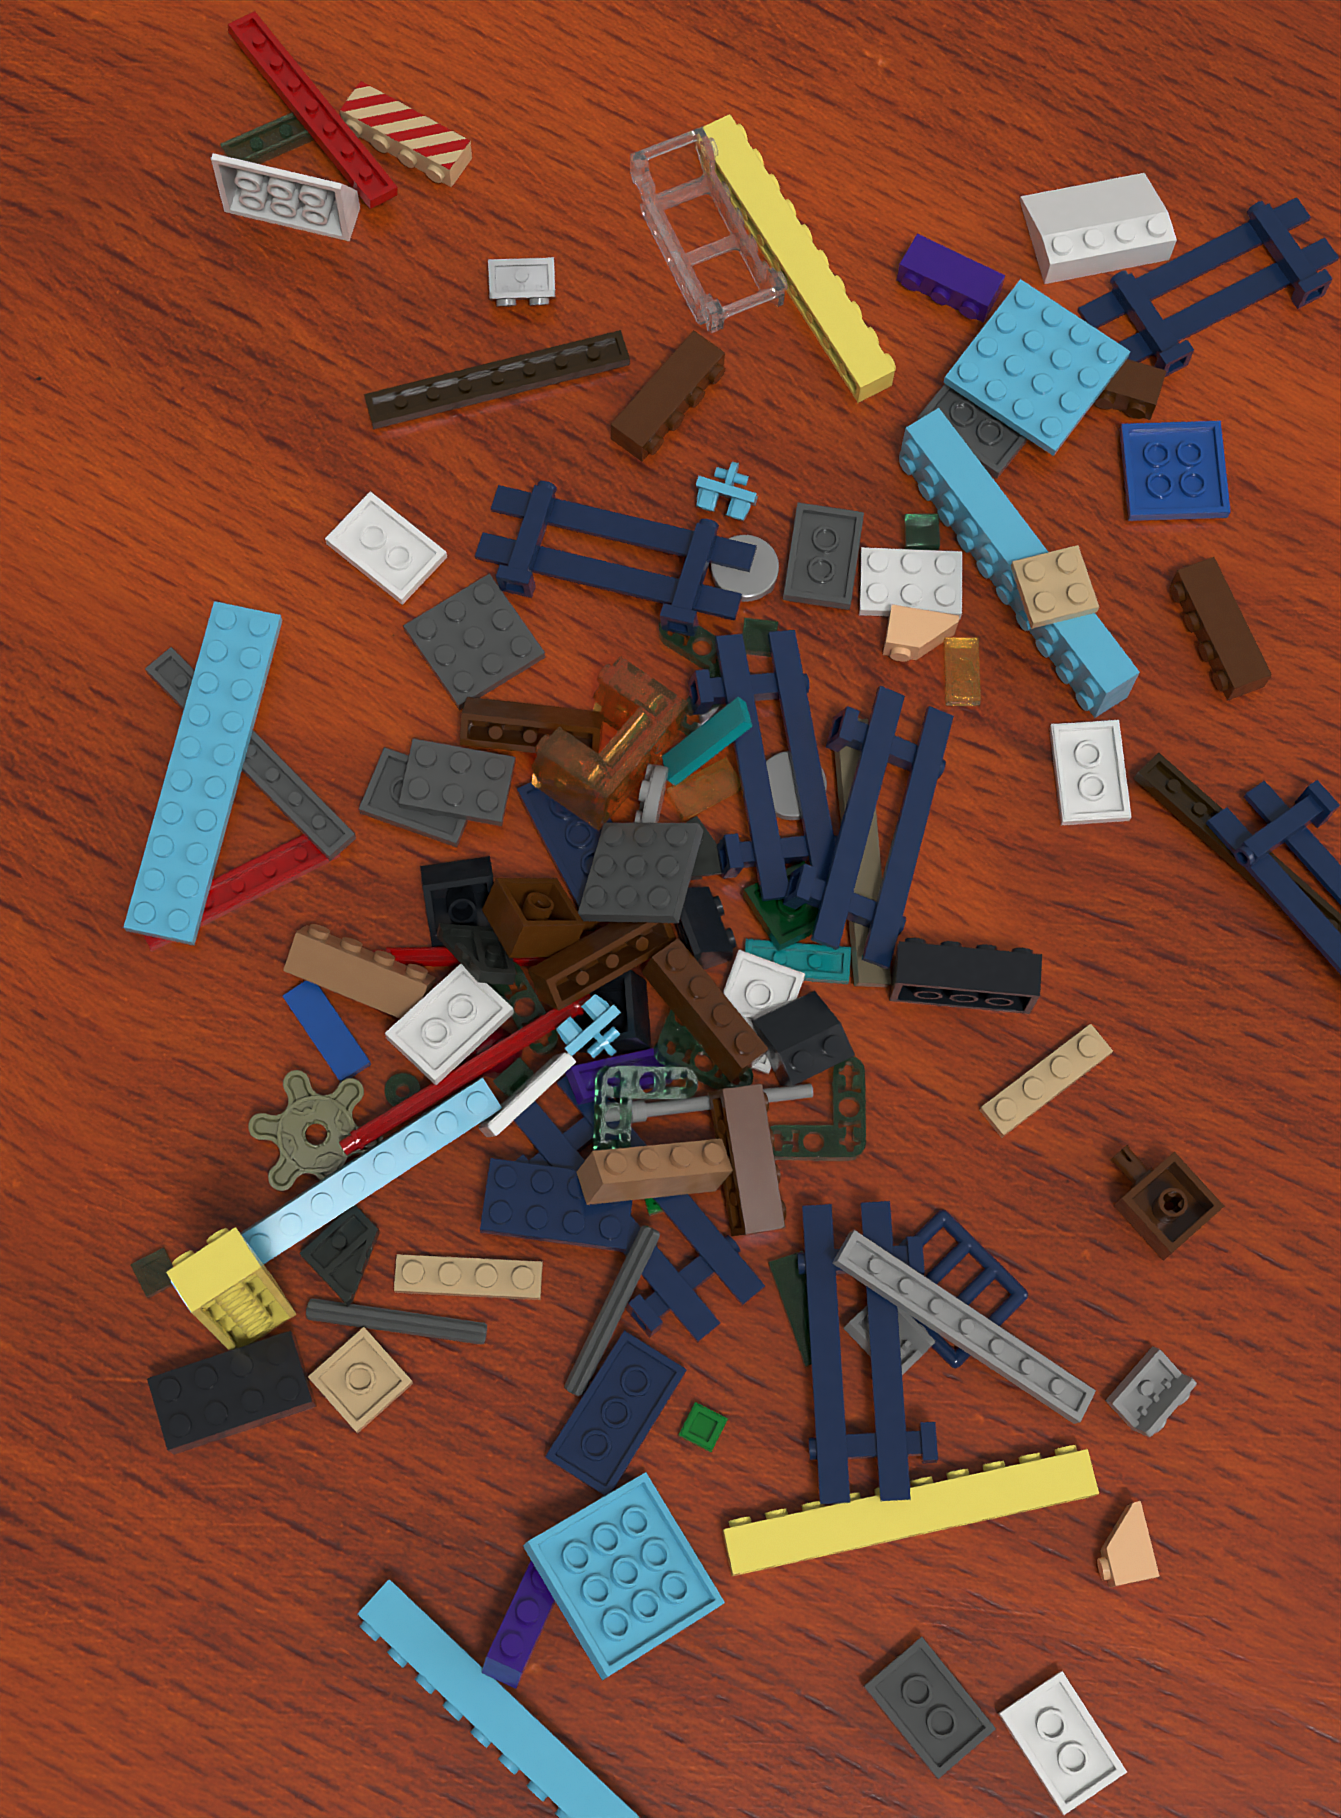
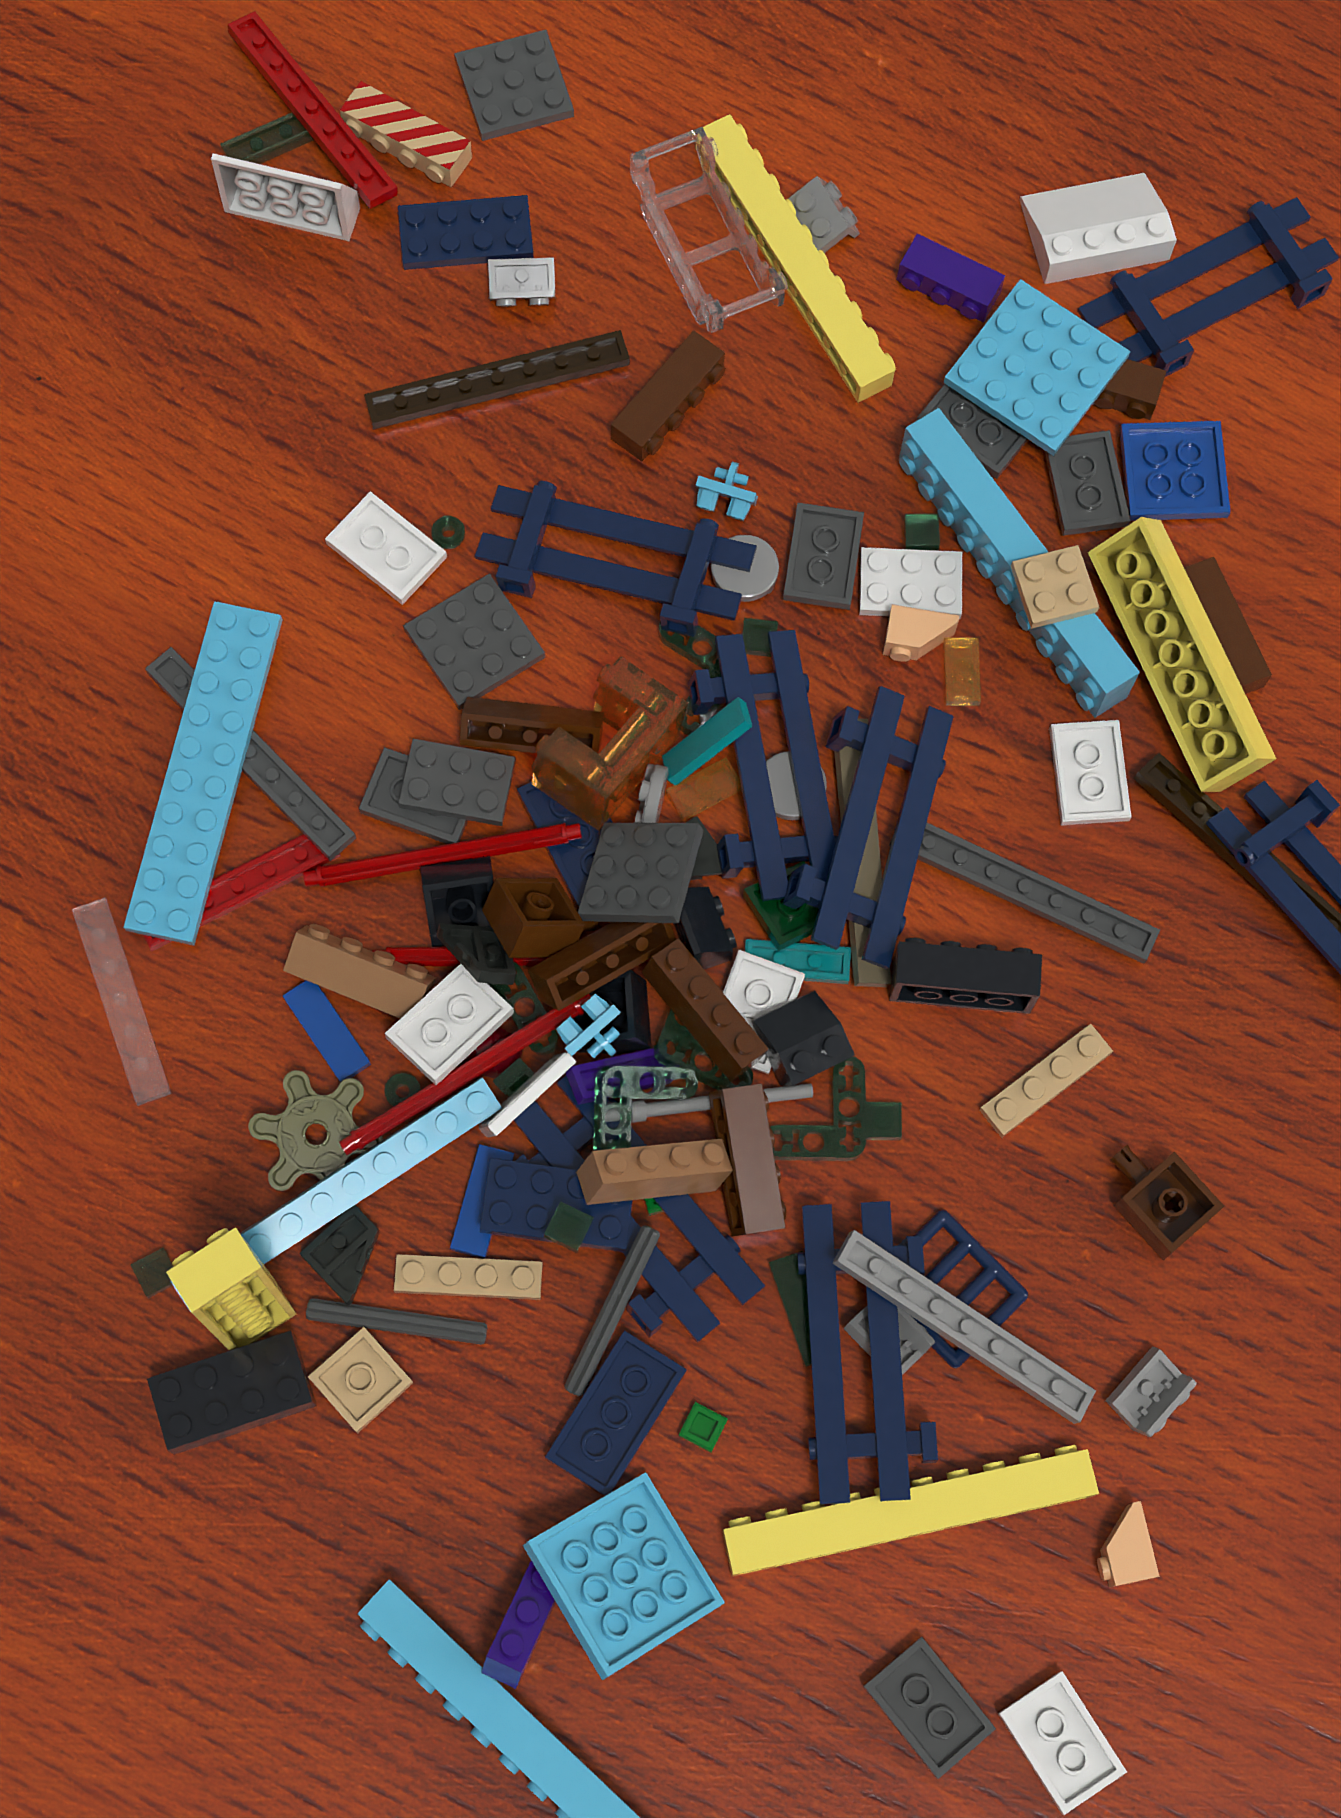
(121, 1002): none -> clear tile
(448, 523): none -> clear green plate
(451, 852): none -> red piece
(465, 232): none -> dark blue plate
(467, 1233): none -> blue tile
(514, 85): none -> dark grey plate
(568, 1227): none -> clear green plate
(823, 213): none -> light grey bracket
(883, 1121): none -> clear green plate
(1037, 893): none -> dark grey plate
(1087, 484): none -> dark grey plate
(1181, 655): none -> light yellow brick

